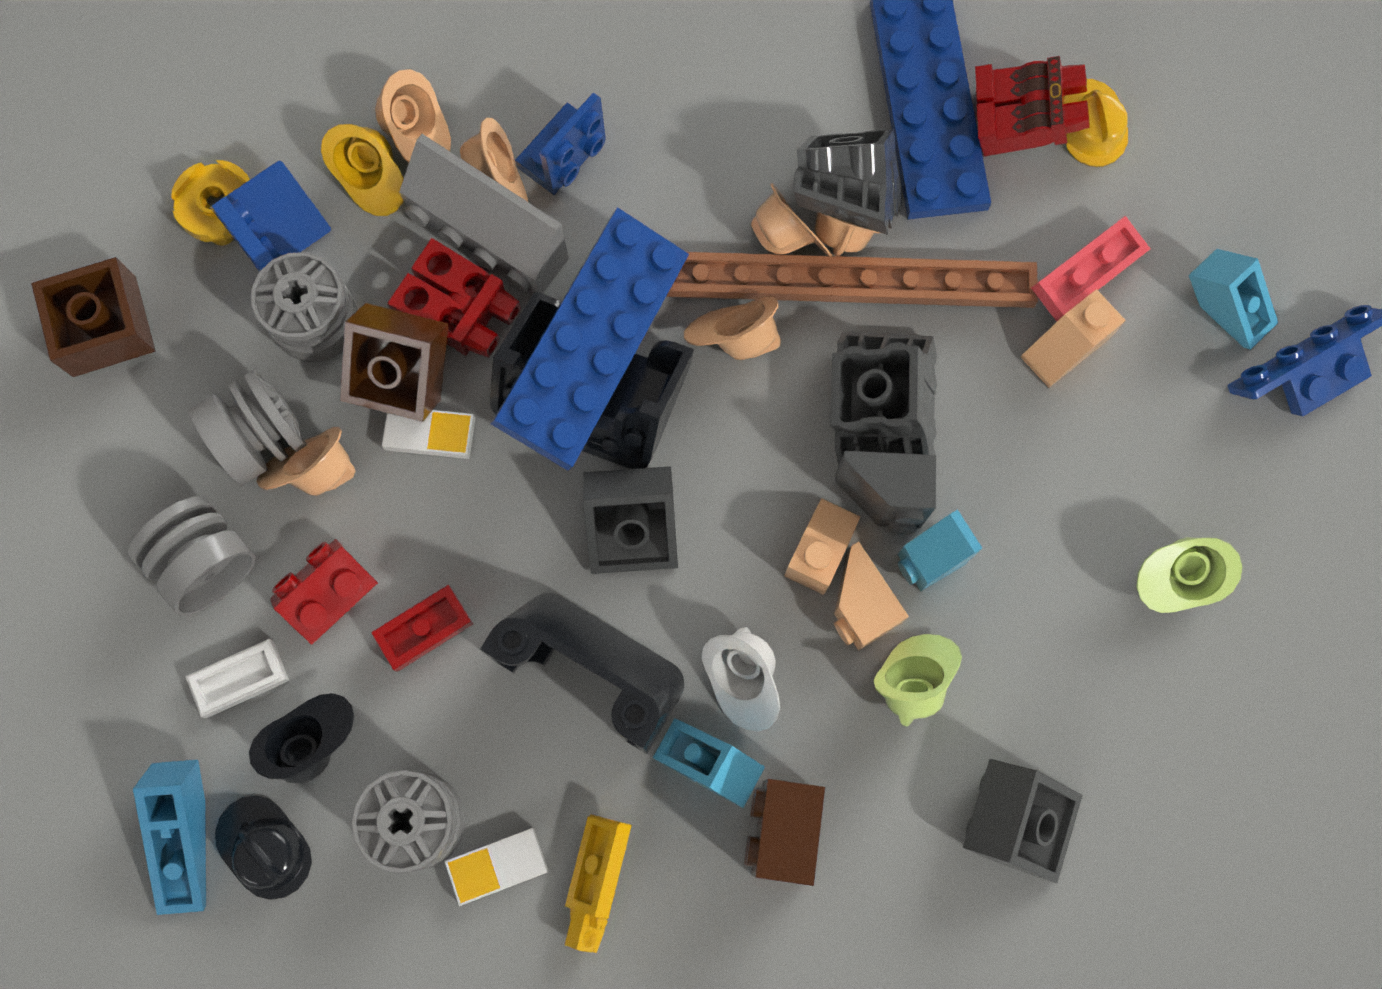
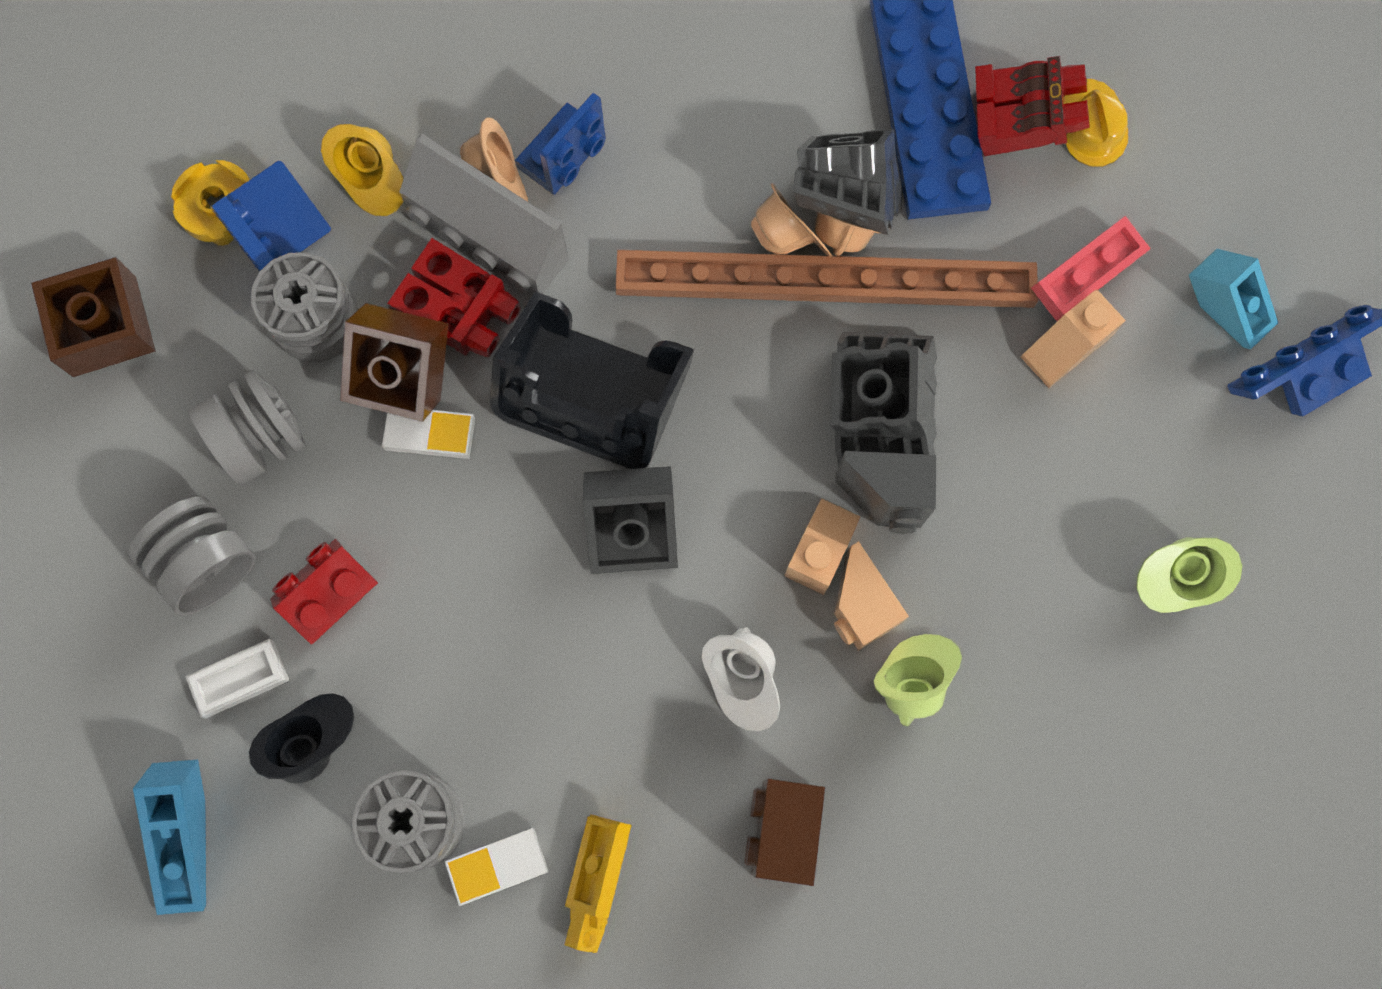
(263, 847): black piece -> none
(313, 469): light nougat piece -> none
(410, 109): light nougat piece -> none
(422, 628): red plate -> none
(551, 623): black windscreen -> none
(590, 340): blue plate -> none
(709, 762): medium azure slope -> none
(739, 330): light nougat piece -> none
(938, 551): medium azure slope -> none
(1022, 820): dark grey slope -> none

